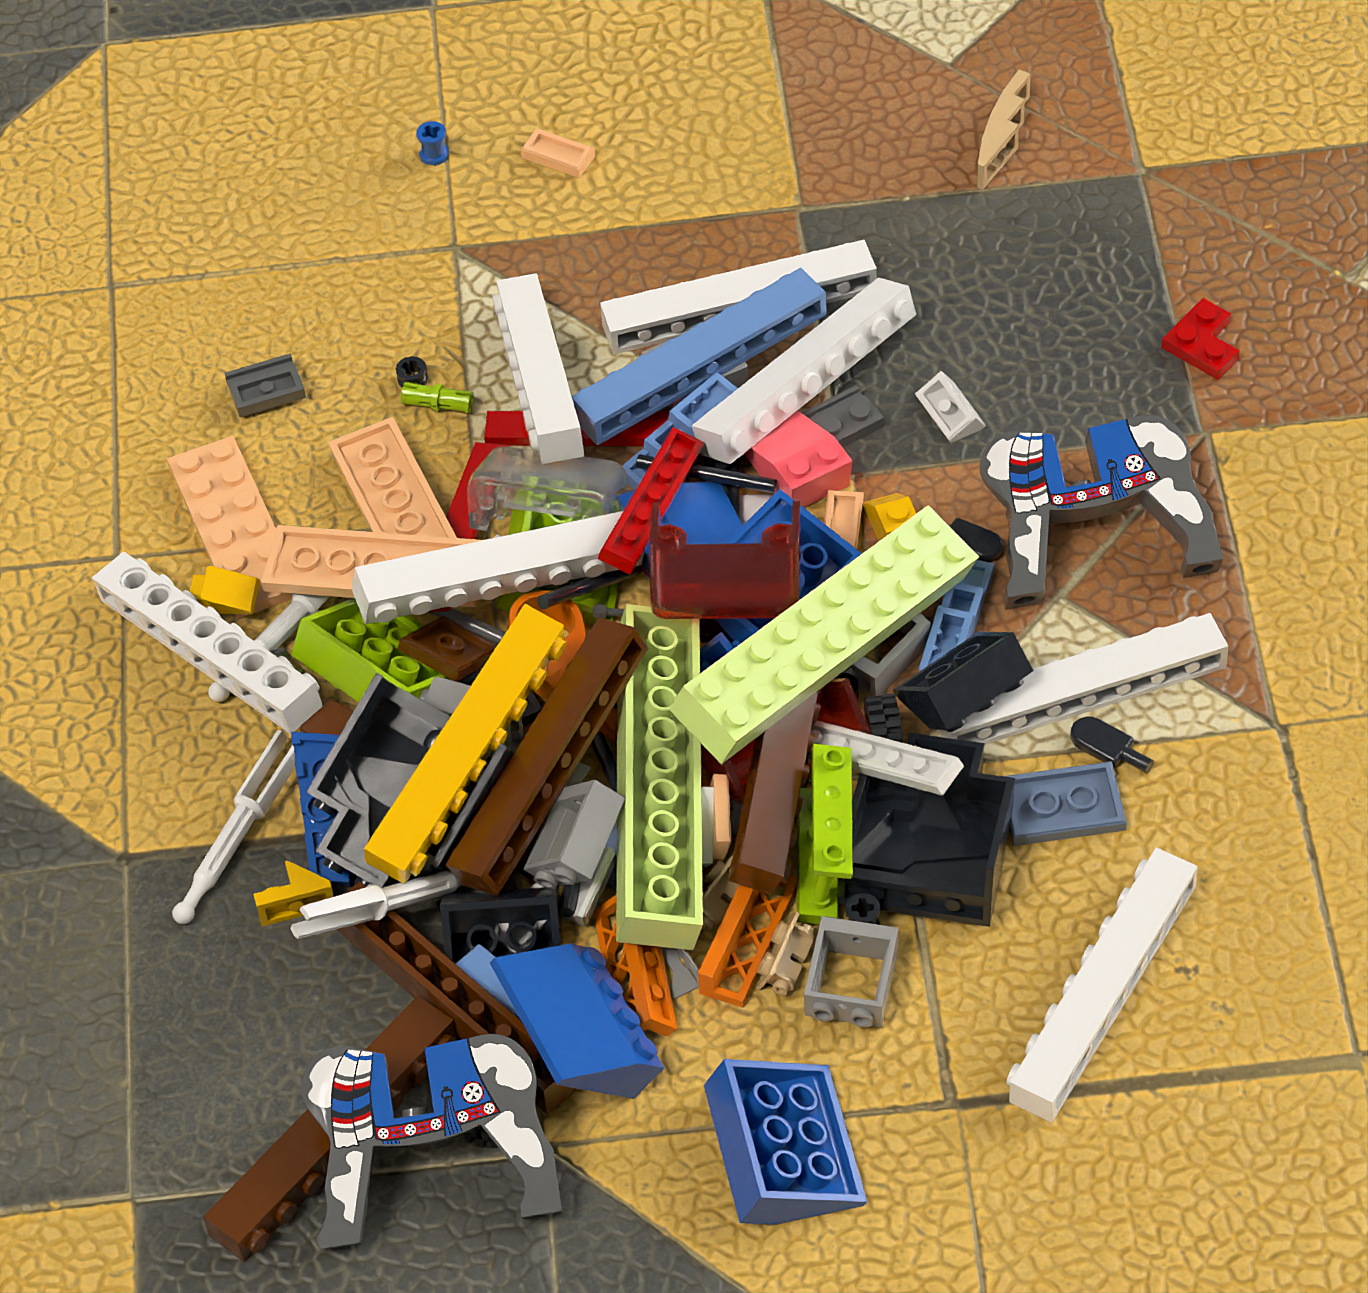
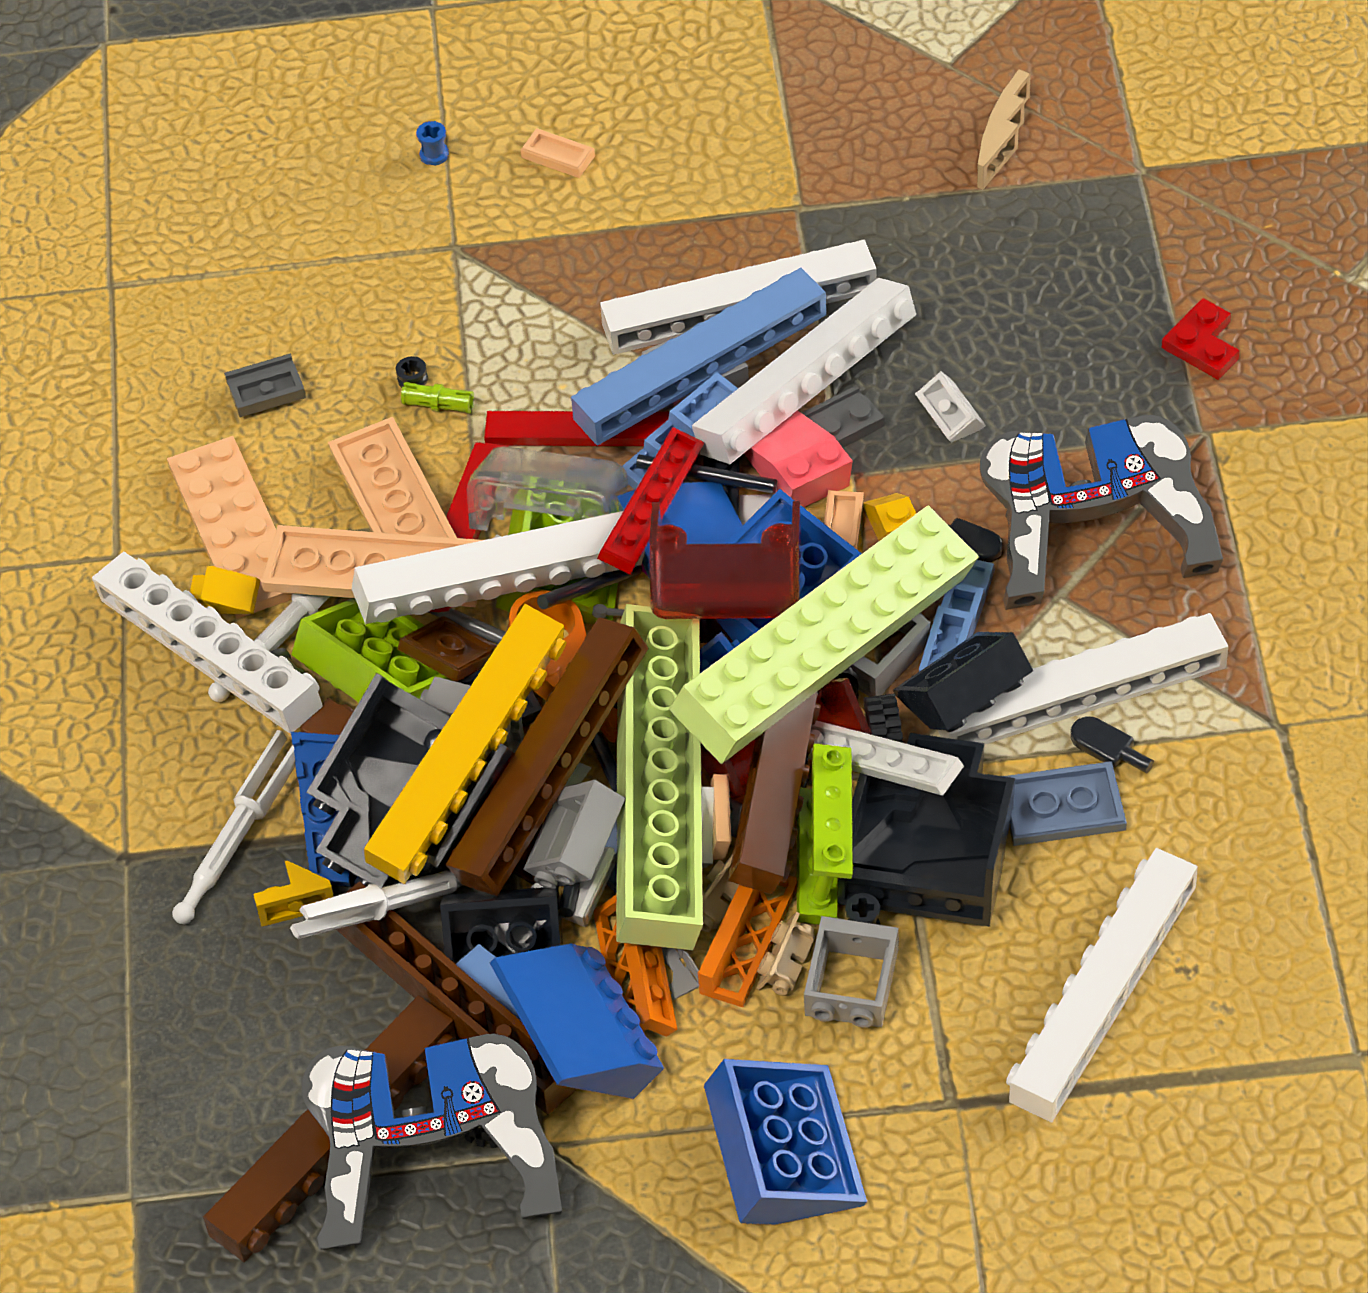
(537, 369): white brick -> none

